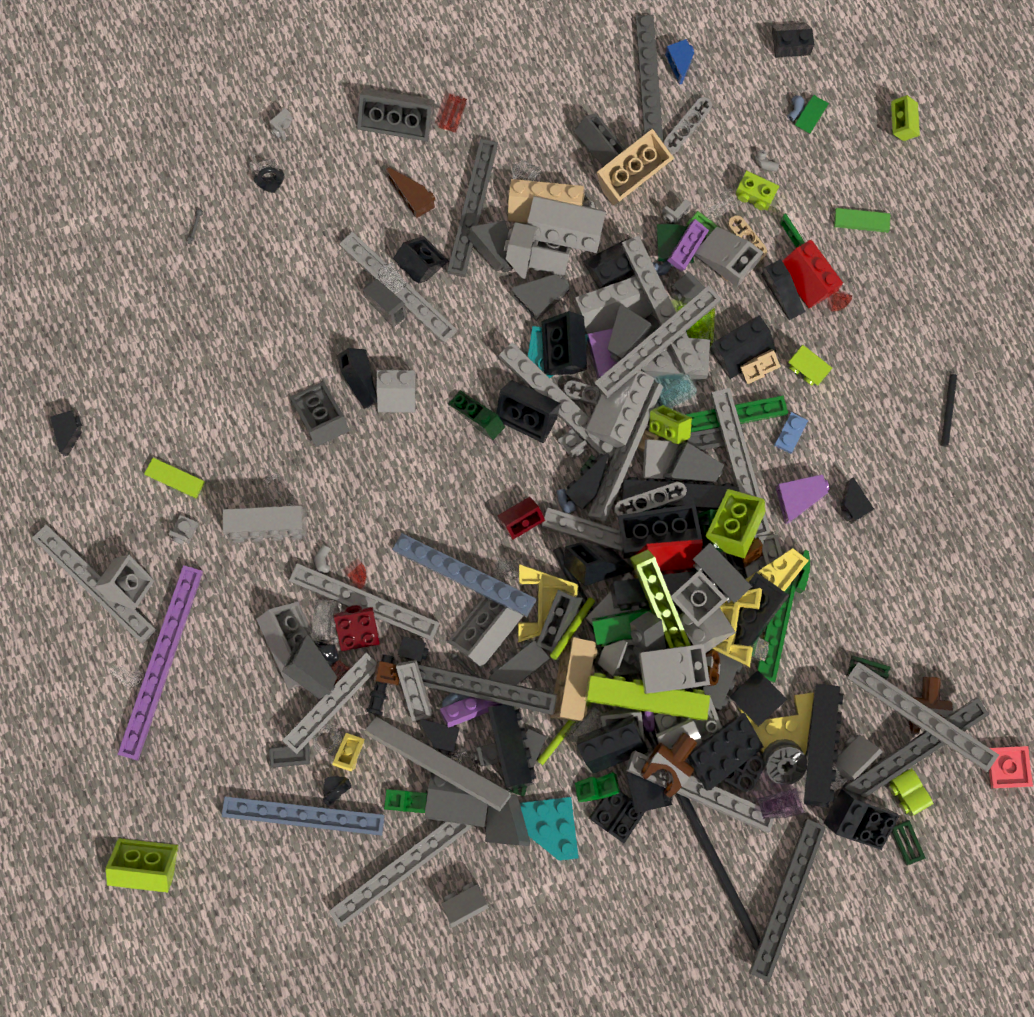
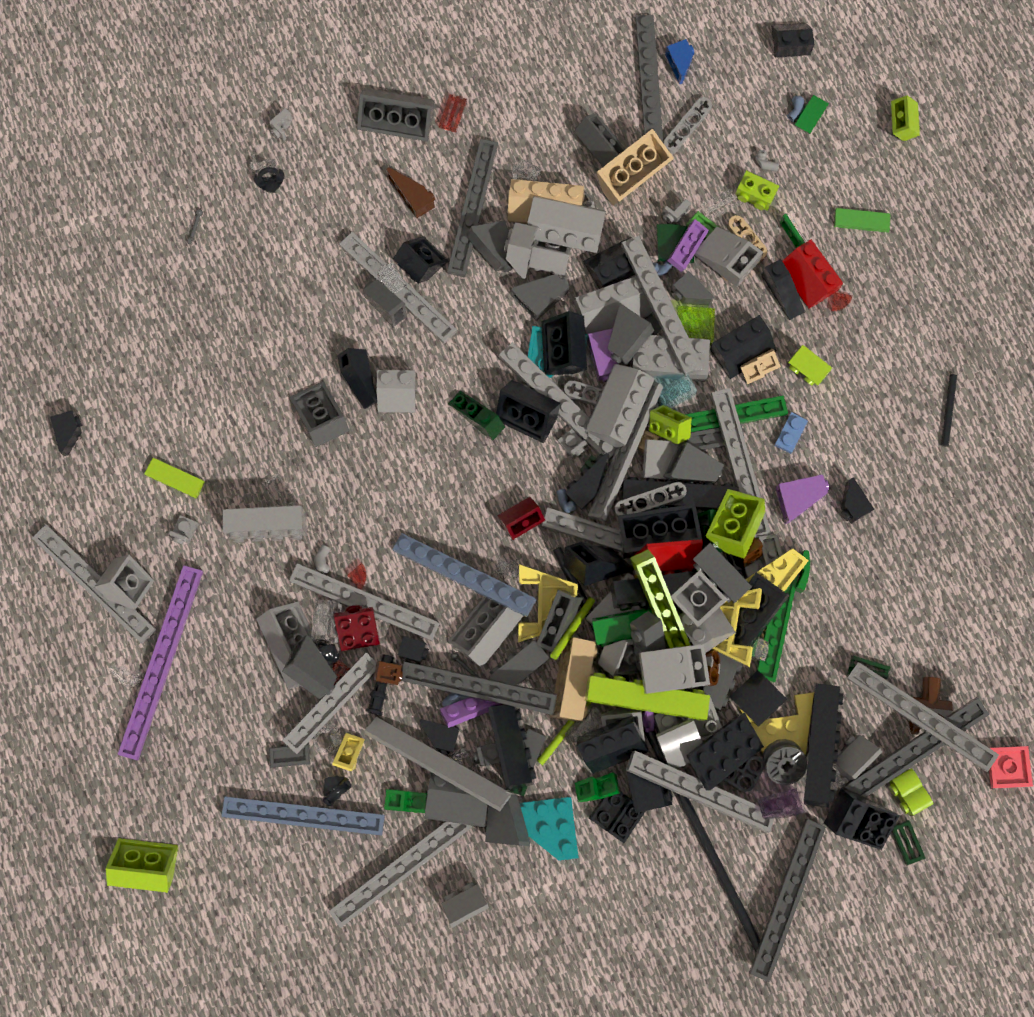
(414, 690): light grey plate -> none
(657, 341): light grey plate -> none
(672, 762): reddish brown connector -> none

